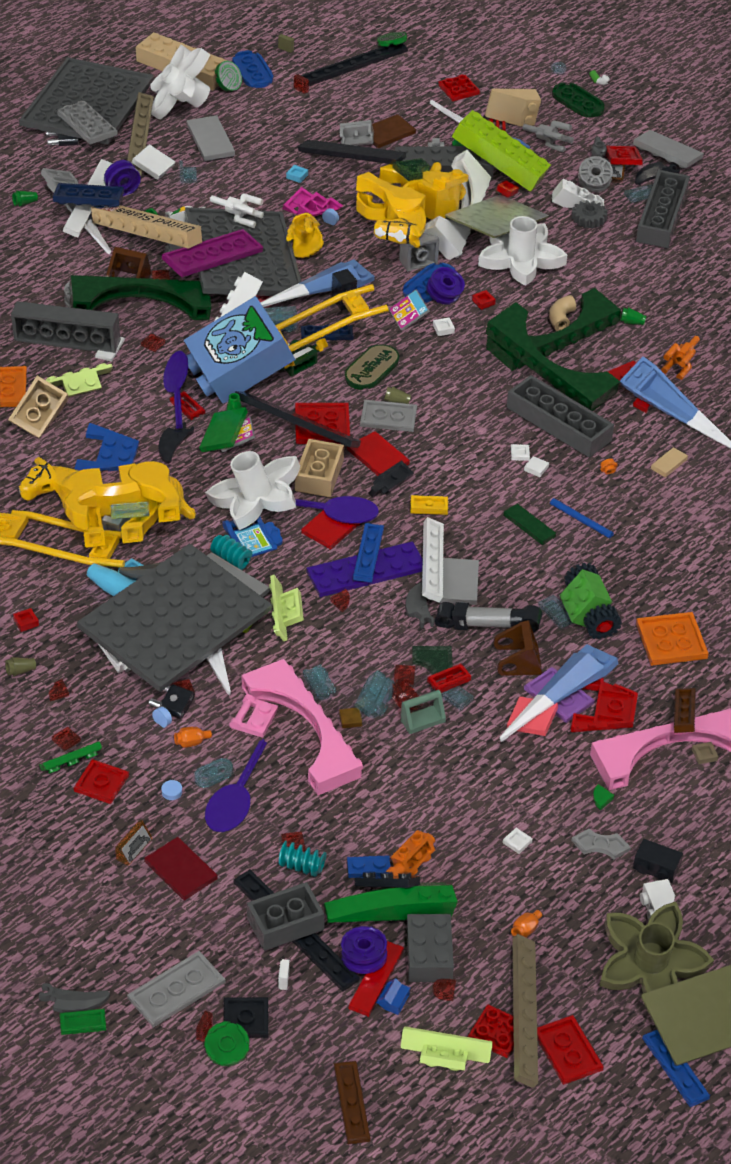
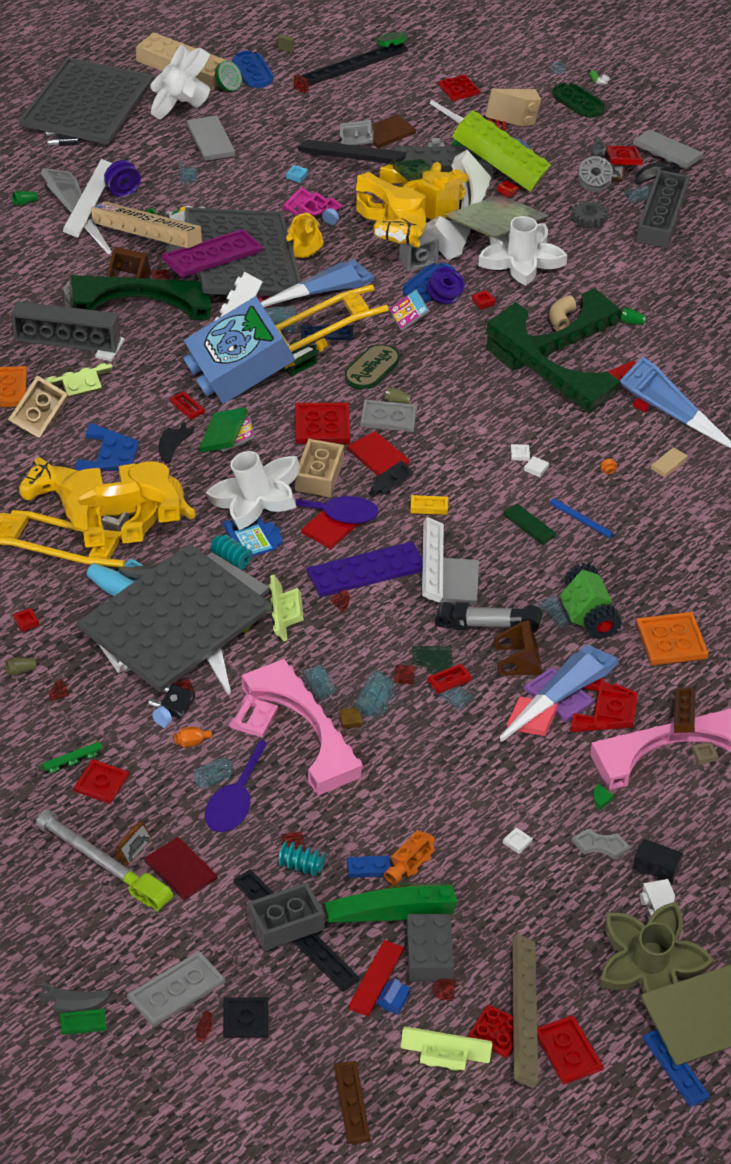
(66, 738): clear red tile -> none
(87, 122): light grey tile -> none
(88, 194): dark blue plate -> none
(129, 510): clear light blue tile -> none
(140, 126): dark tan plate -> none
(144, 888): none -> piece
(153, 162): white tile -> none
(153, 342): clear red tile -> none
(171, 790): light blue tile -> none
(173, 379): dark purple piece -> none
(227, 1044): green tile -> none
(234, 402): green cone -> none
(240, 208): white plant -> none
(284, 974): white tile -> none
(298, 420): black tile -> none
(342, 282): black brick -> none
(364, 949): dark purple wheel -> none
(368, 552): blue tile -> none
(386, 879): black plate -> none
(403, 691): clear red piece -> none
(417, 606): dark grey piece -> none
(425, 717): sand green tile -> none
(443, 326): white plate -> none
(526, 923): orange plant -> none
(551, 134): light grey plant -> none
(560, 416): dark grey brick -> none
(569, 194): white slope -> none
(681, 356): orange plant -> none

